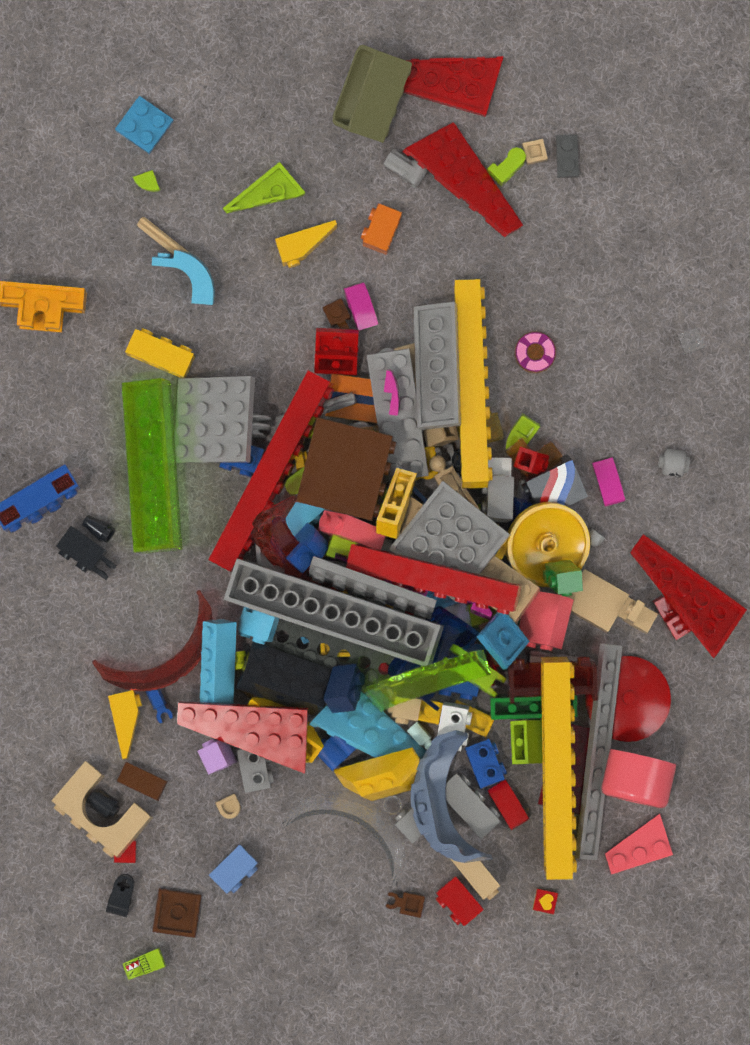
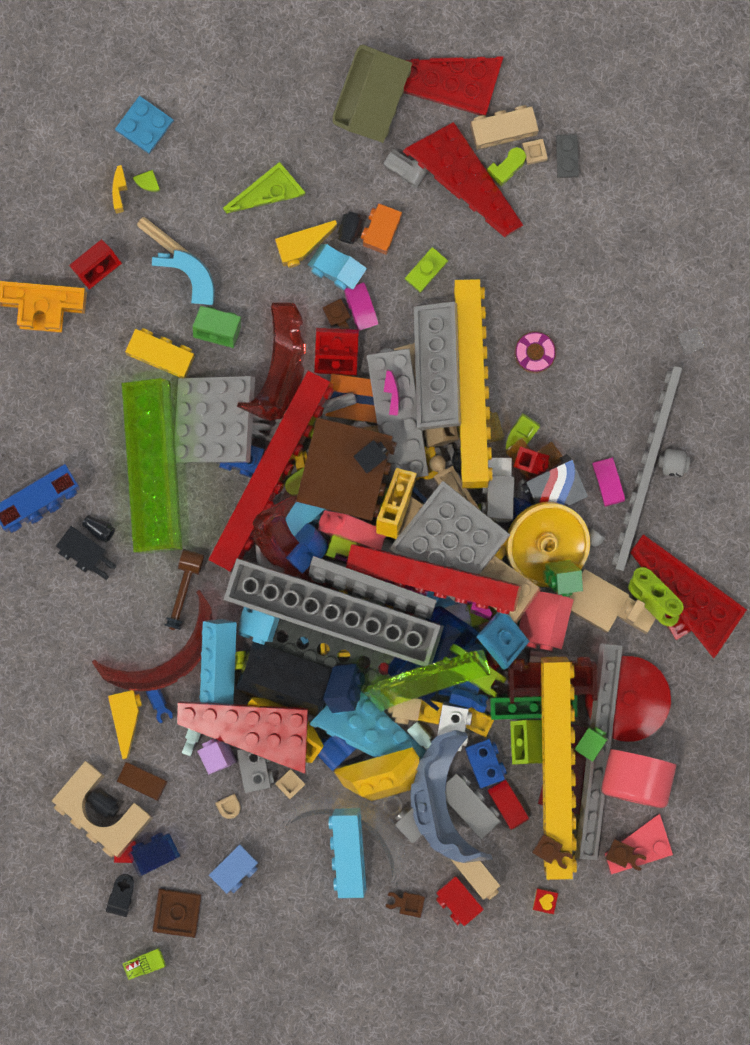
(95, 264): none -> red brick
(119, 184): none -> yellow slope
(154, 854): none -> clear blue brick
(190, 563): none -> reddish brown piece
(192, 737): none -> light aqua bar
(217, 326): none -> bright green brick
(285, 367): none -> clear red windscreen
(290, 784): none -> tan plate
(336, 267): none -> medium azure brick
(348, 852): none -> medium azure brick
(350, 227): none -> black brick
(371, 456): none -> black brick
(426, 270): none -> lime tile
(468, 699): none -> blue bar
(504, 127): none -> tan brick
(549, 849): none -> reddish brown plate
(592, 743): none -> bright green brick
(622, 854): none -> reddish brown plate
(648, 459): none -> light grey plate
(656, 596): none -> lime piece

